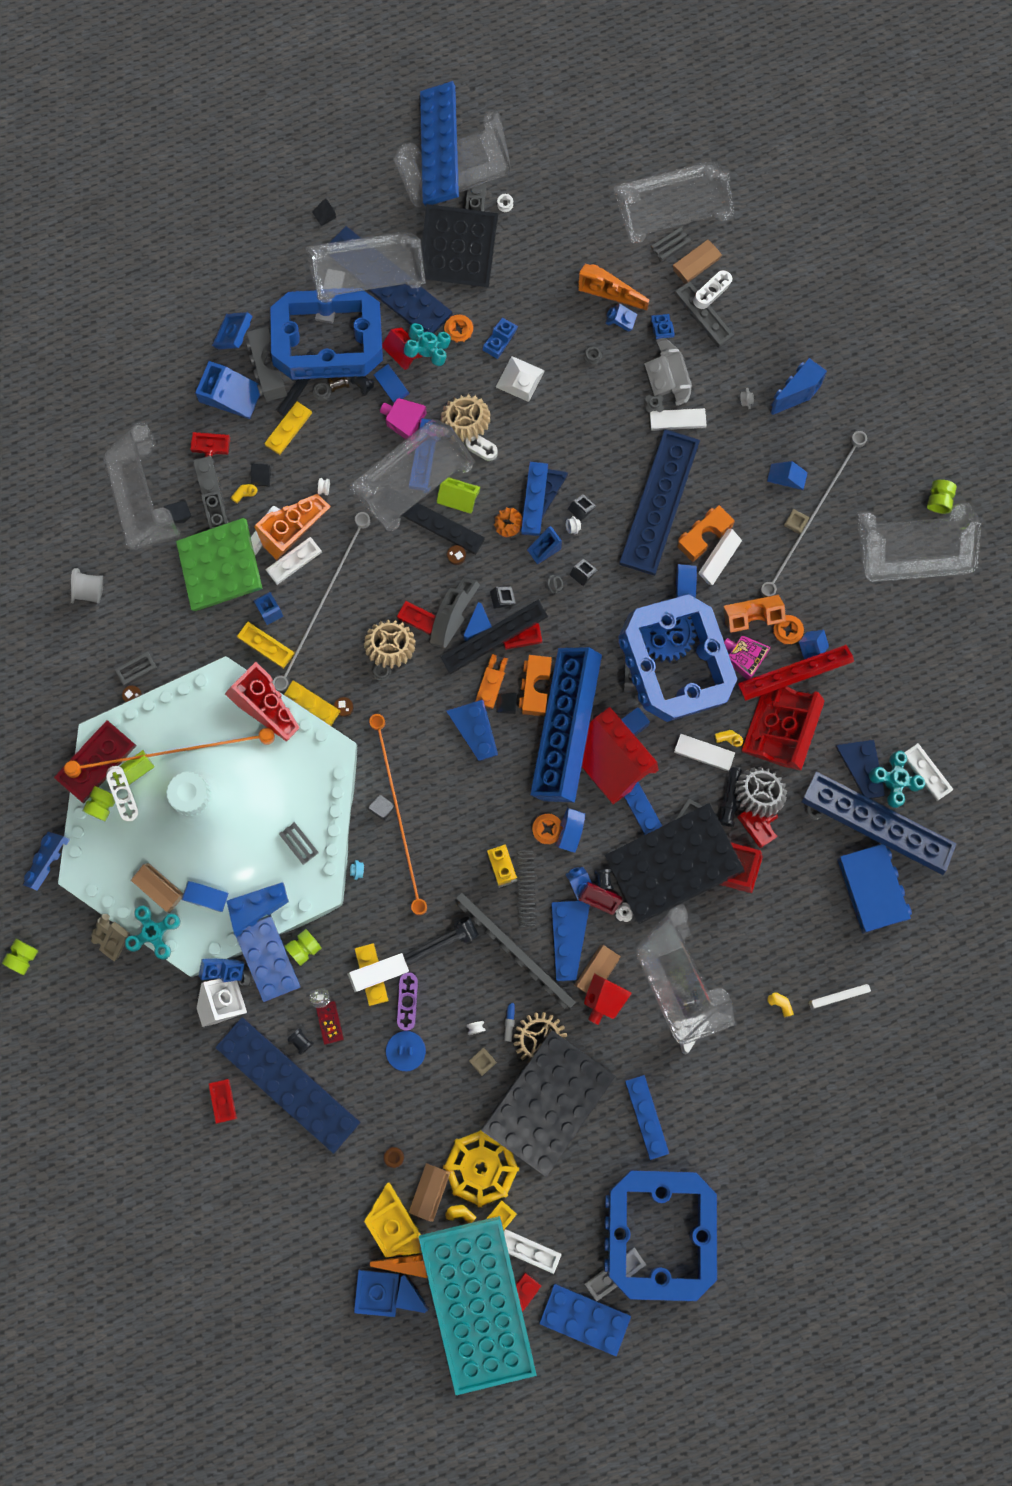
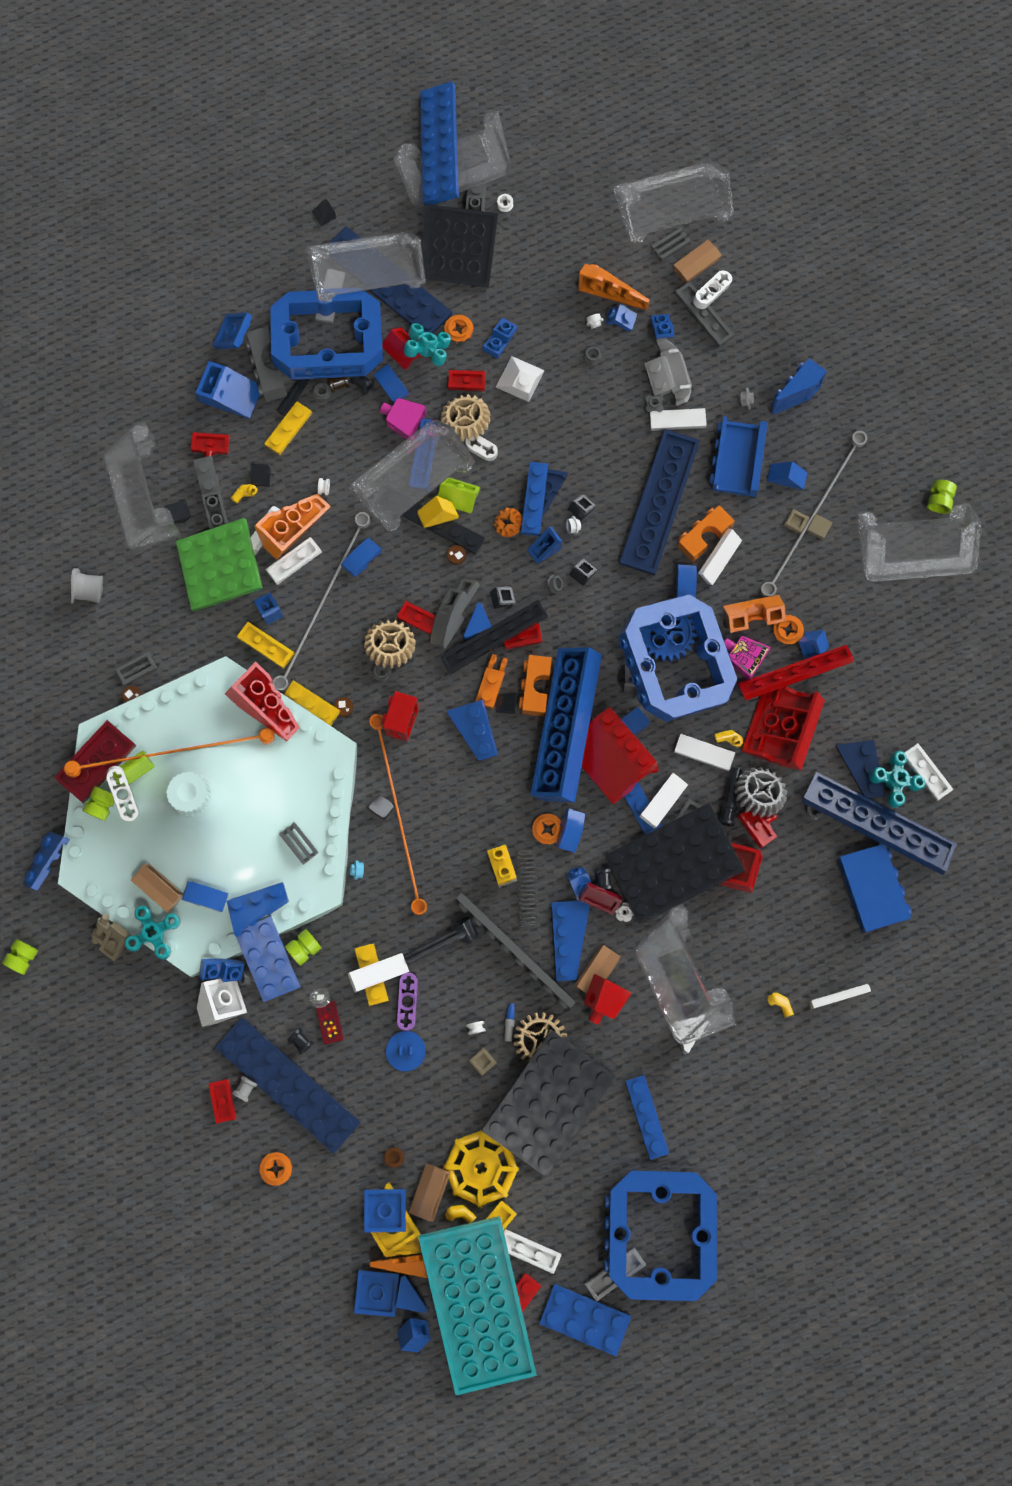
(244, 1088): none -> light grey bush
(268, 1162): none -> orange gear
(361, 556): none -> blue slope
(385, 1210): none -> blue plate
(400, 716): none -> red piece
(414, 1335): none -> blue panel
(437, 512): none -> yellow slope
(467, 380): none -> red plate
(594, 321): none -> white plate
(663, 800): none -> white tile
(738, 457): none -> blue panel
(819, 527): none -> dark tan tile

